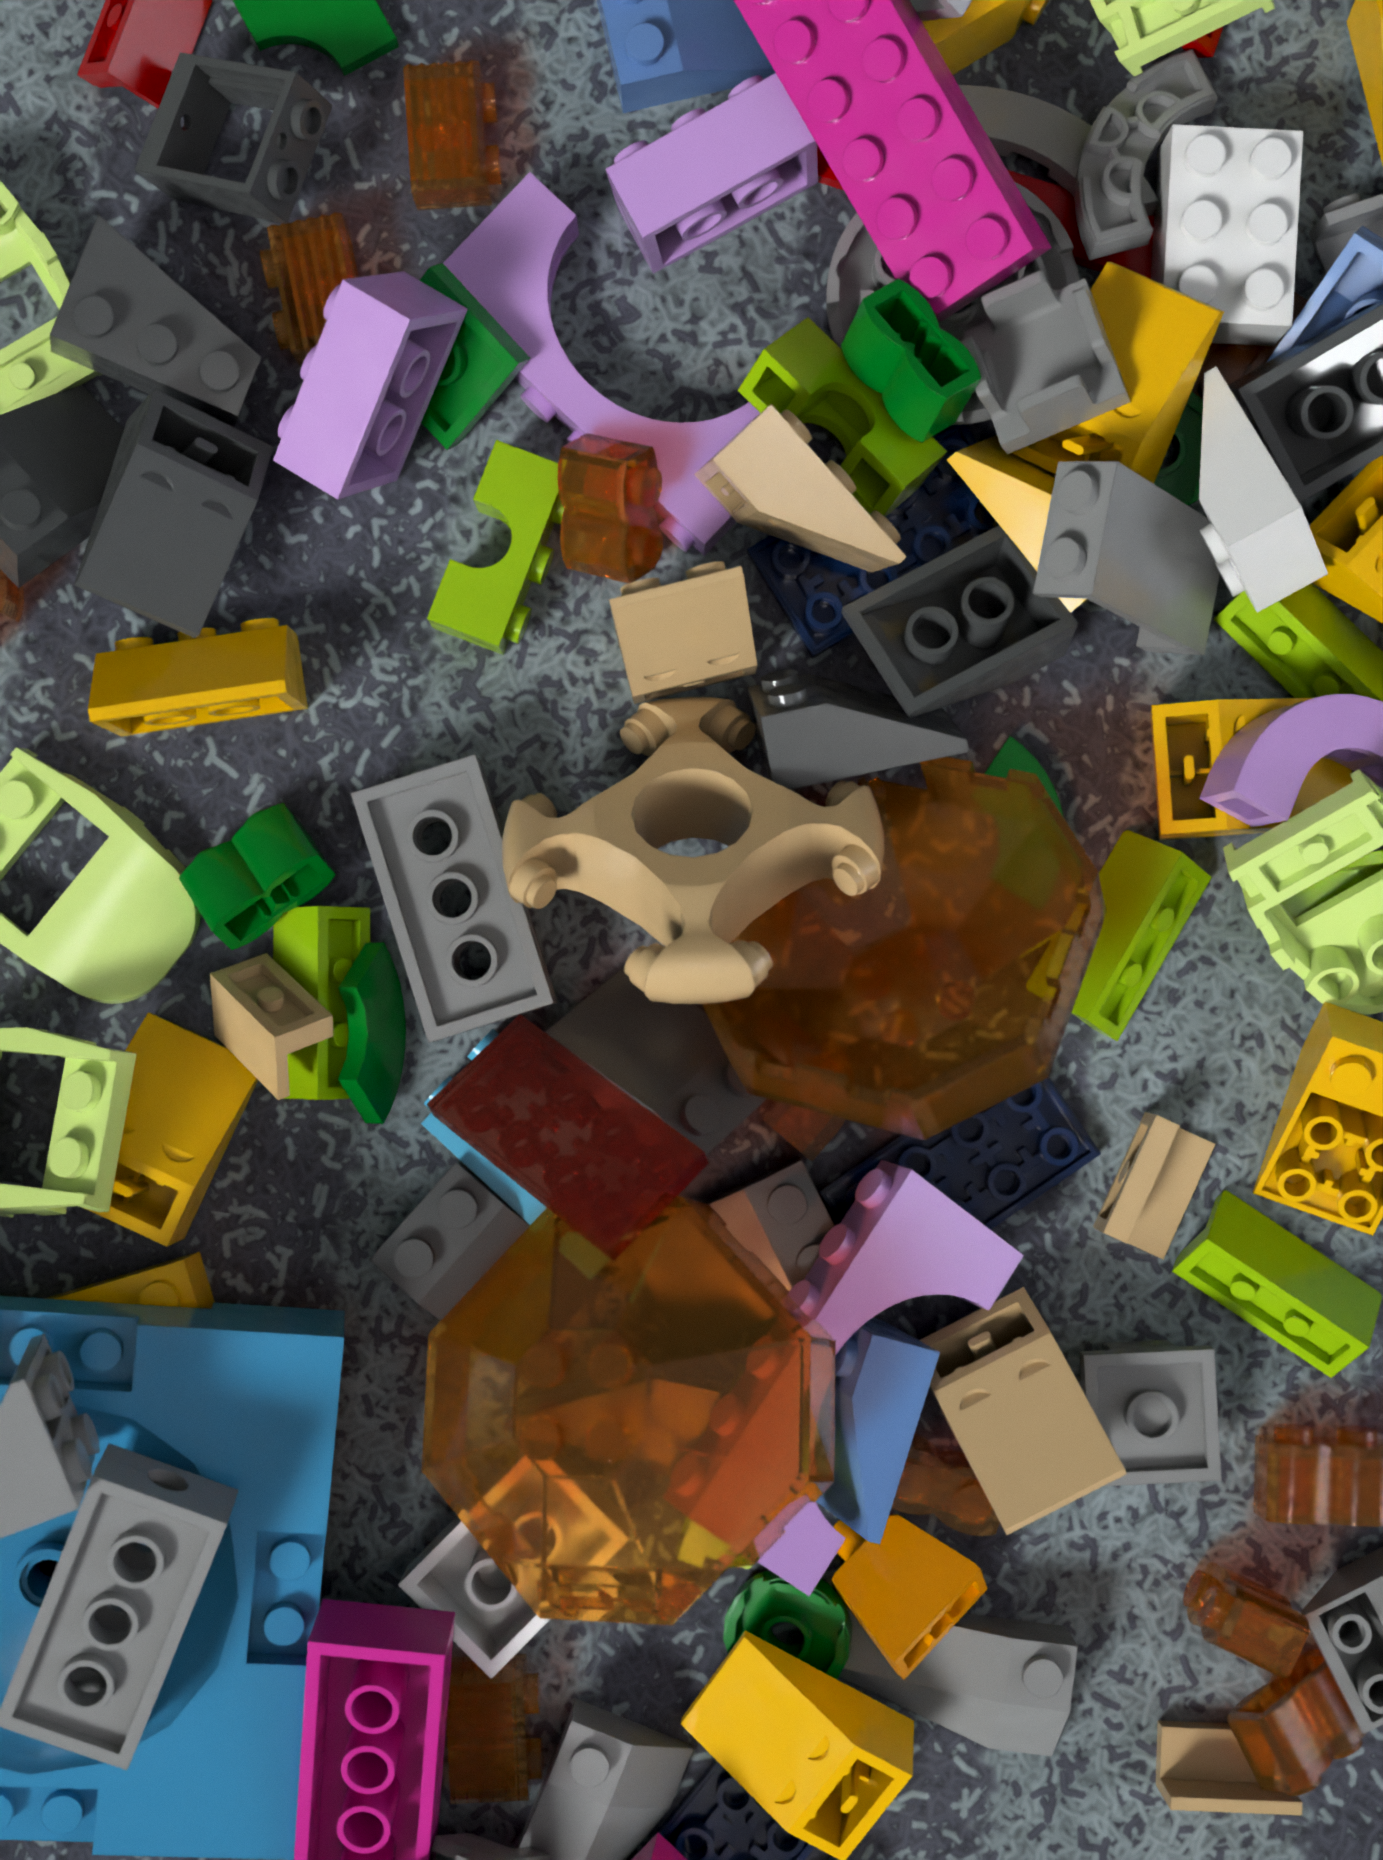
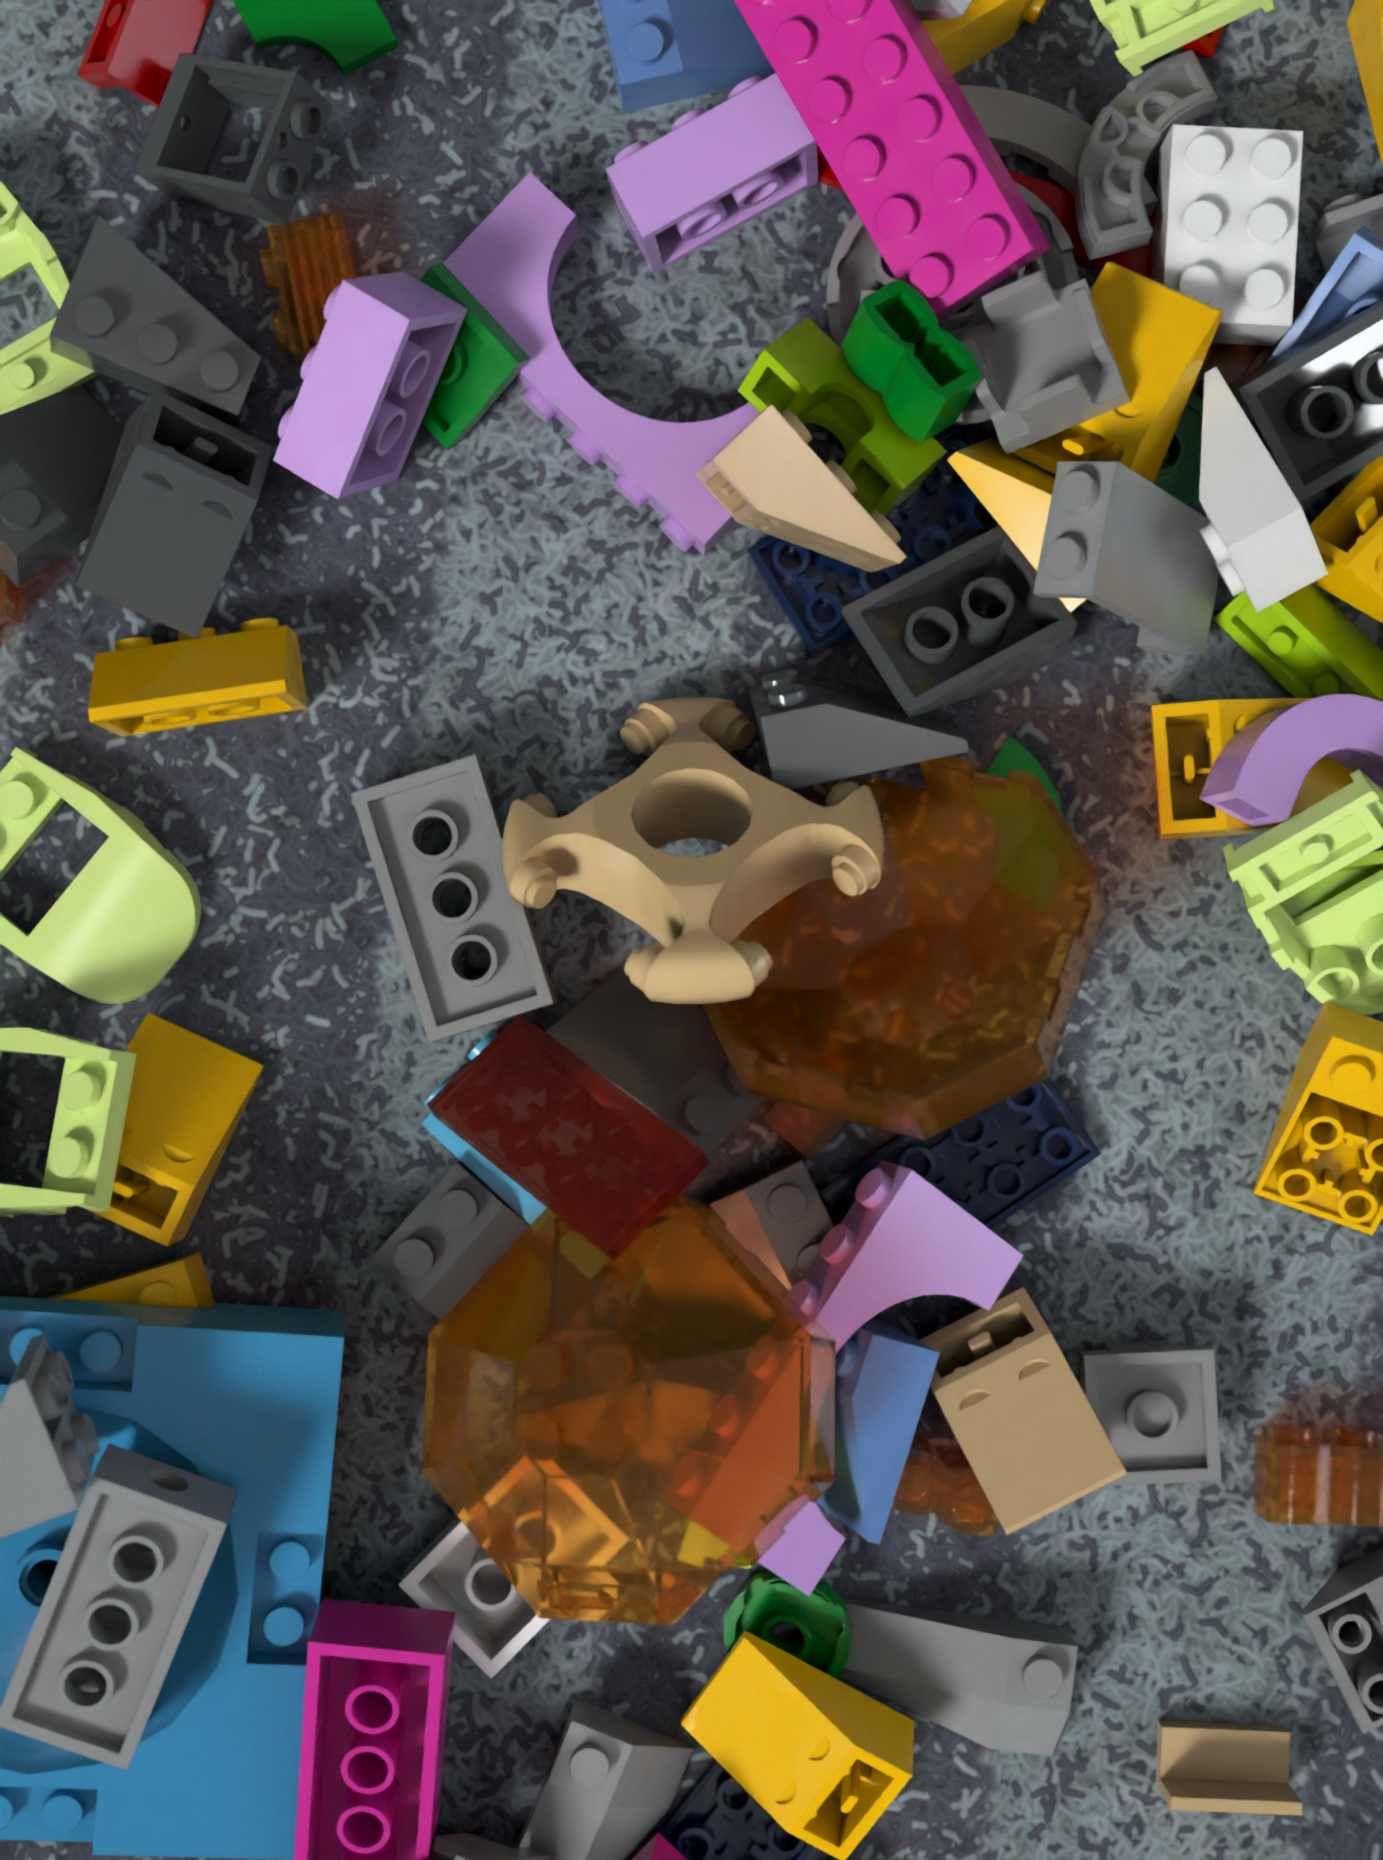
(256, 876): green brick -> none
(264, 1017): tan panel -> none
(318, 950): lime panel -> none
(375, 1033): green tile -> none
(449, 136): clear orange brick -> none
(489, 601): lime arch -> none
(490, 1732): clear orange brick -> none
(609, 507): clear orange brick -> none
(684, 631): tan slope -> none
(905, 1589): light orange torso -> none
(1147, 903): lime panel -> none
(1154, 1185): tan panel -> none
(1246, 1619): clear orange brick -> none
(1281, 1285): lime panel -> none
(1295, 1727): clear orange brick -> none

